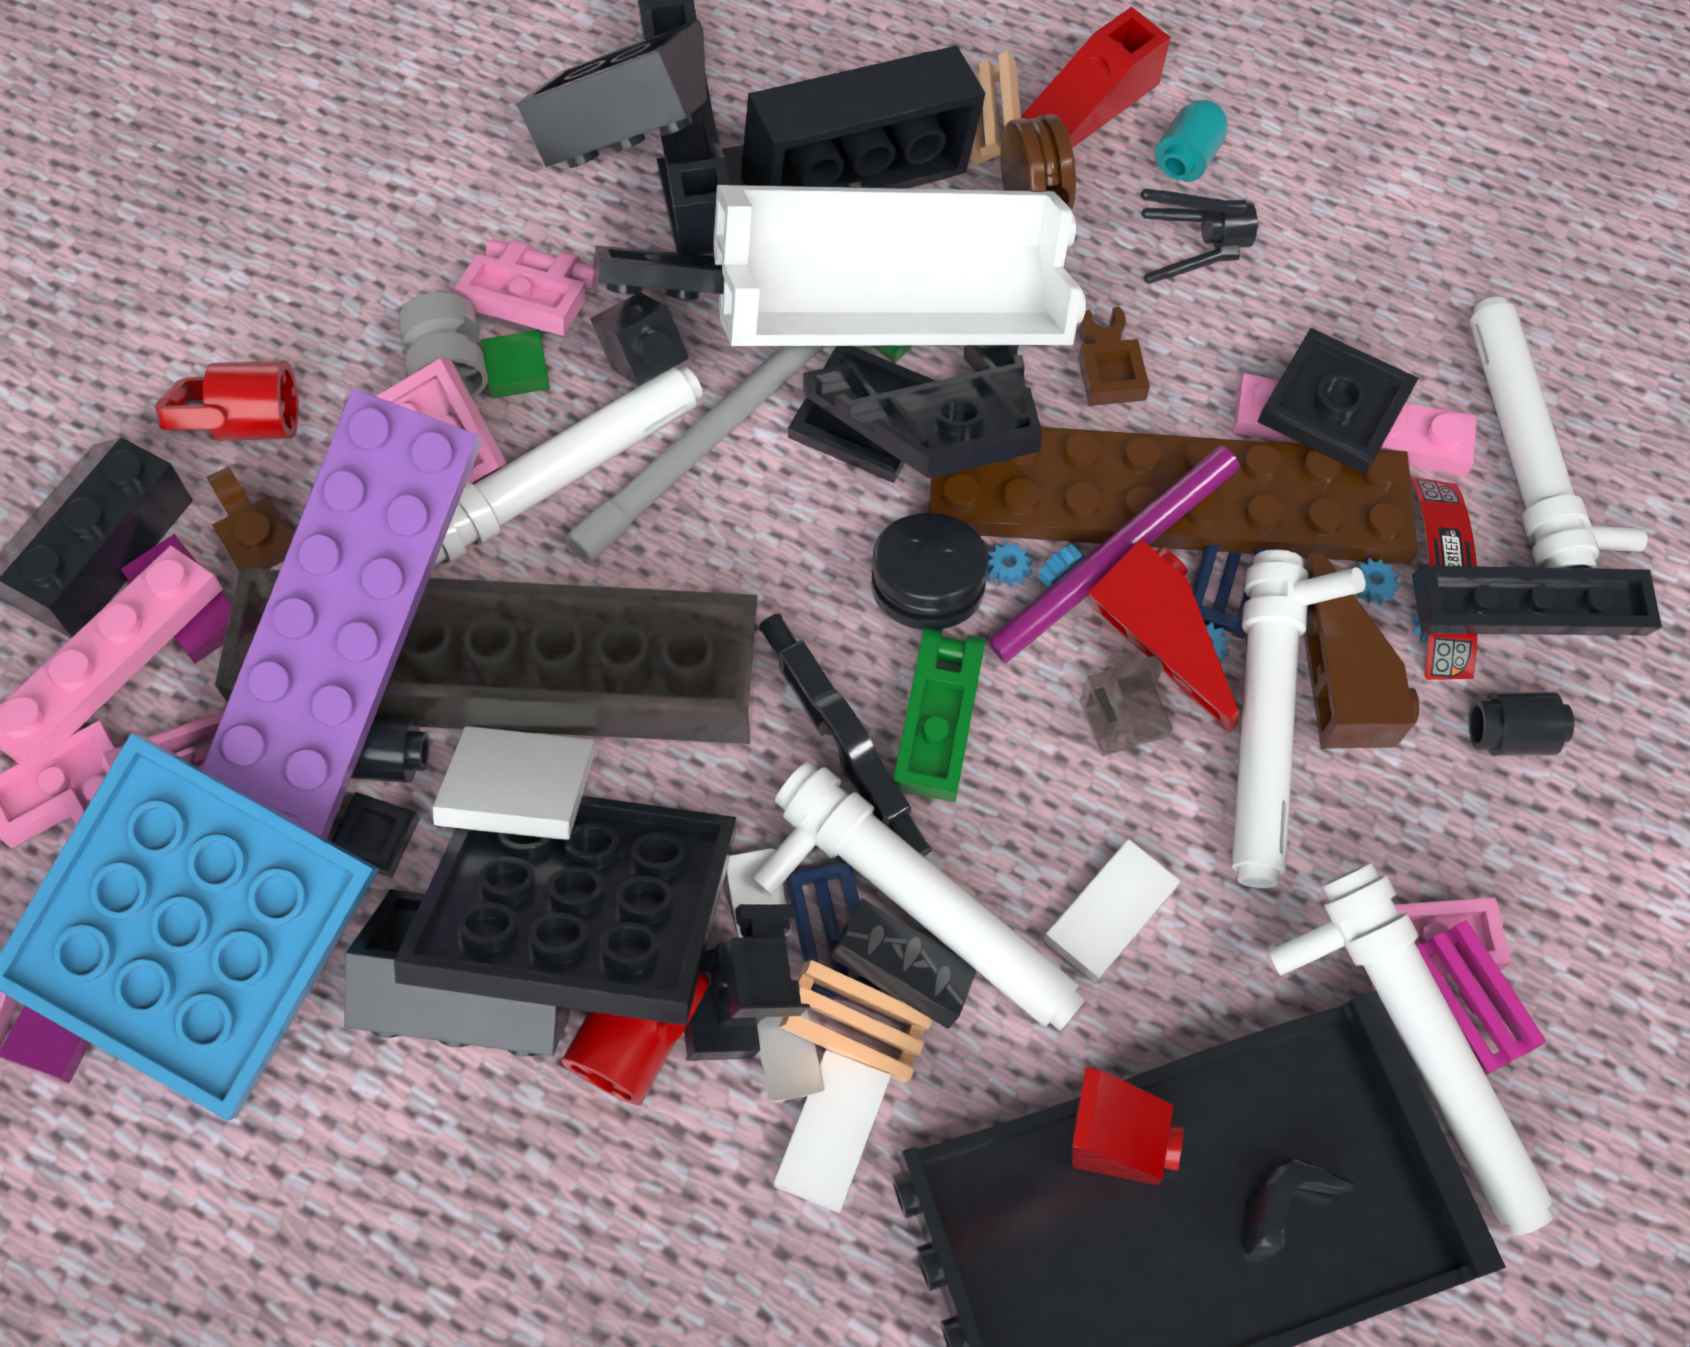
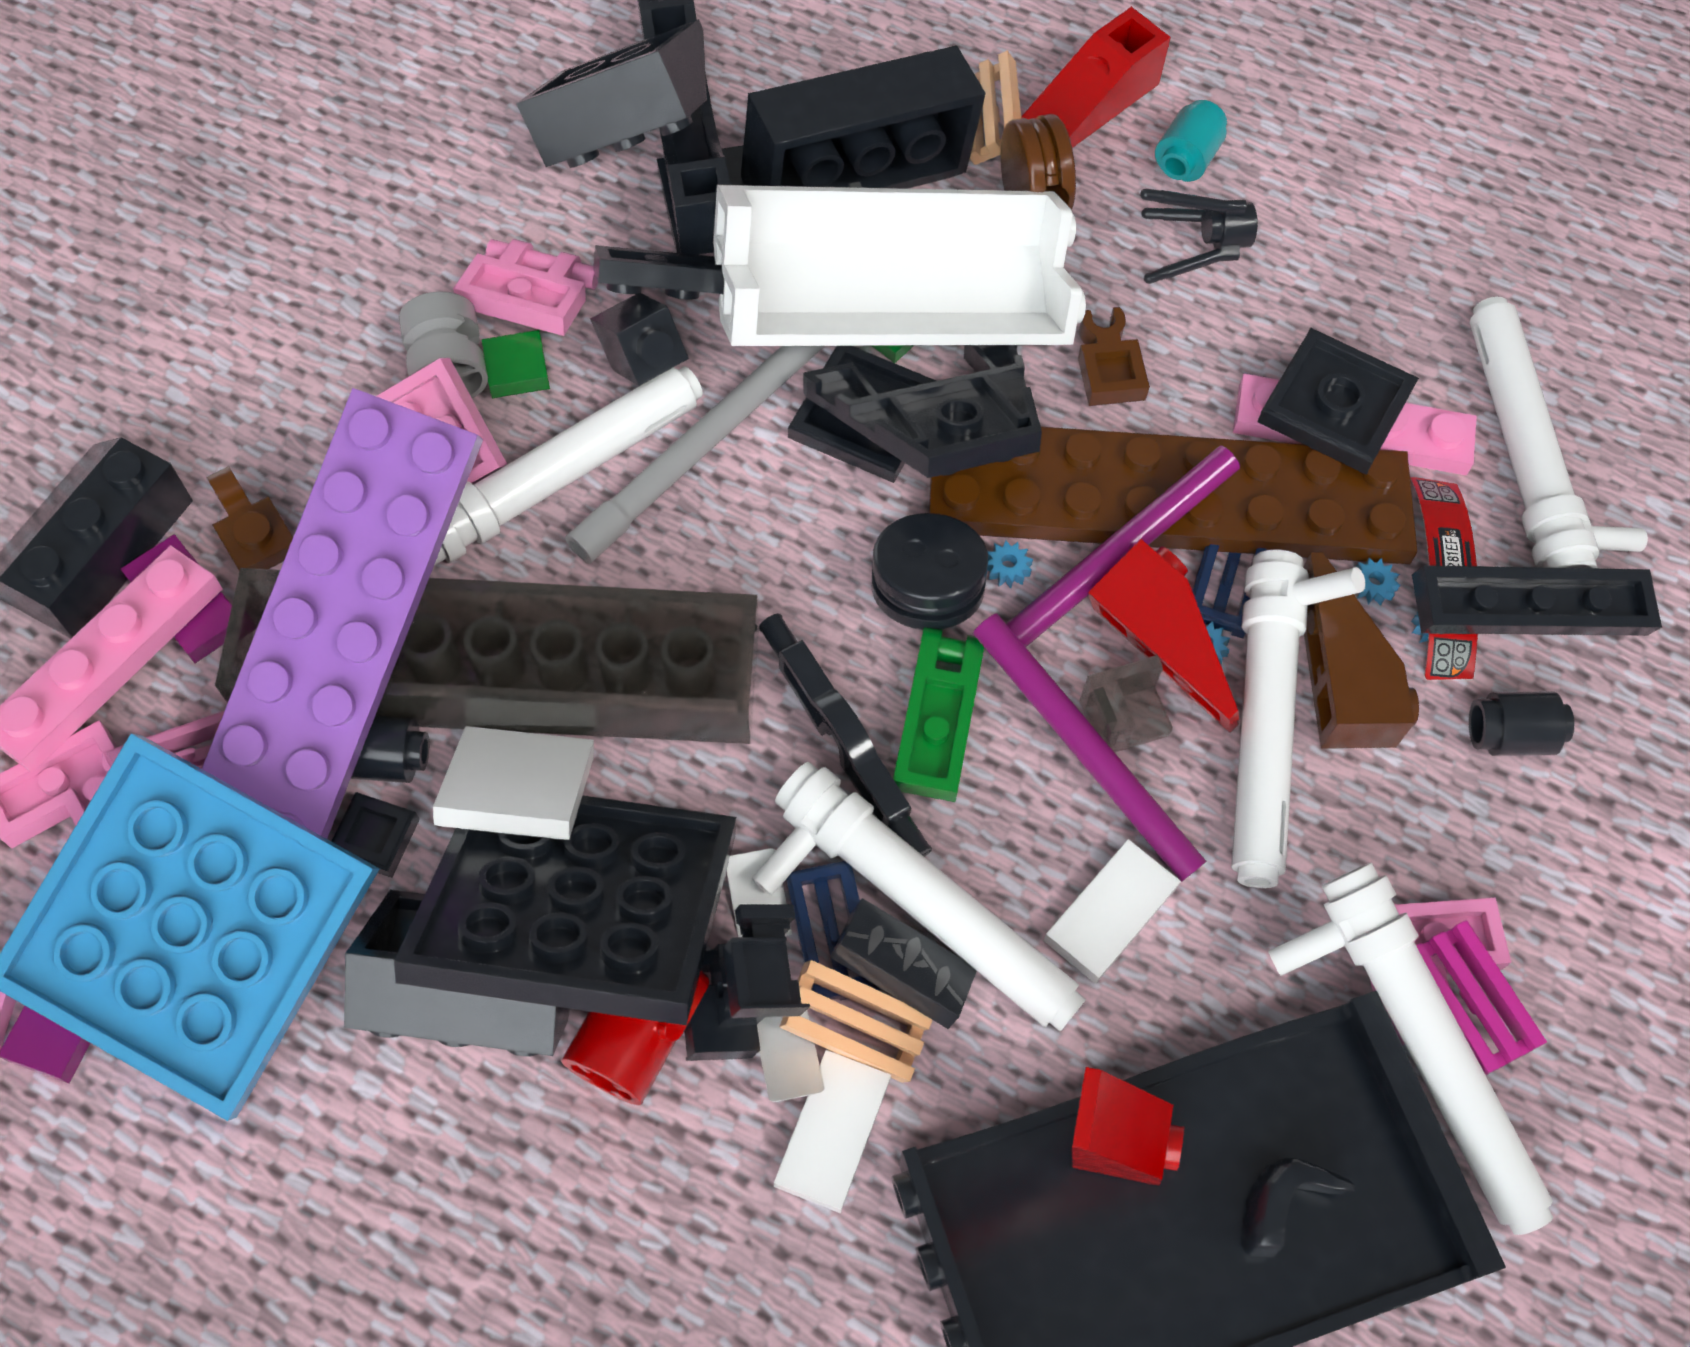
(239, 401): red piece -> none
(1060, 564): dark azure piece -> none
(1089, 747): none -> magenta piece

